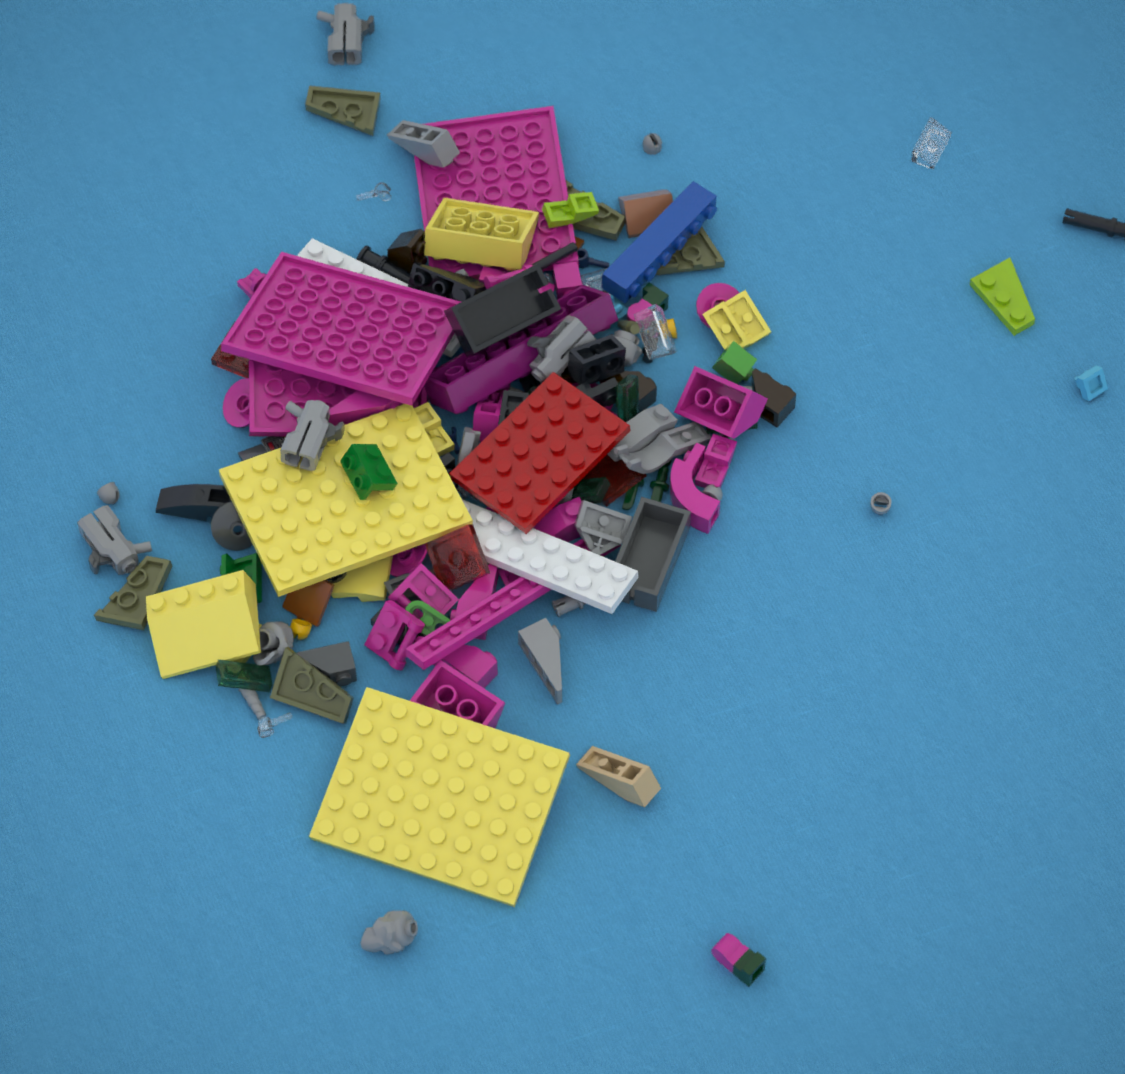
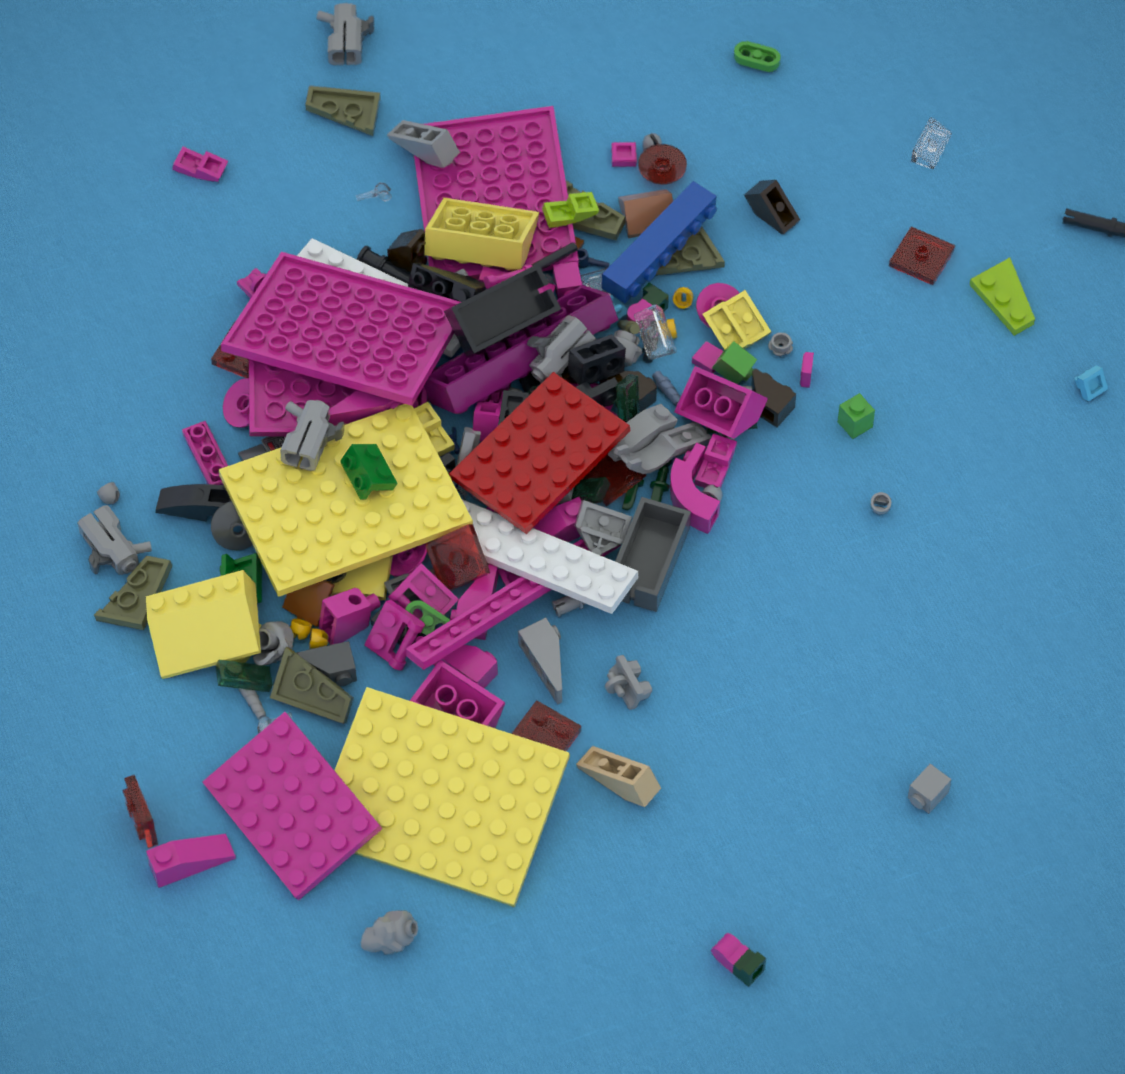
(139, 811): none -> clear red plate
(188, 857): none -> dark pink slope
(199, 166): none -> dark pink slope
(205, 451): none -> dark pink tile
(292, 805): none -> dark pink plate
(318, 638): none -> yellow hinge
(346, 614): none -> dark pink torso
(547, 727): none -> clear red plate
(624, 154): none -> dark pink tile
(624, 682): none -> light grey hips
(665, 157): none -> clear red dish
(666, 387): none -> sand blue animal
(678, 296): none -> yellow hinge
(706, 356): none -> dark pink tile
(759, 56): none -> bright green plate
(772, 205): none -> slope
(781, 339): none -> light grey plate
(806, 370): none -> dark pink tile
(856, 416): none -> bright green brick
(922, 255): none -> clear red plate
(929, 789): none -> light grey brick

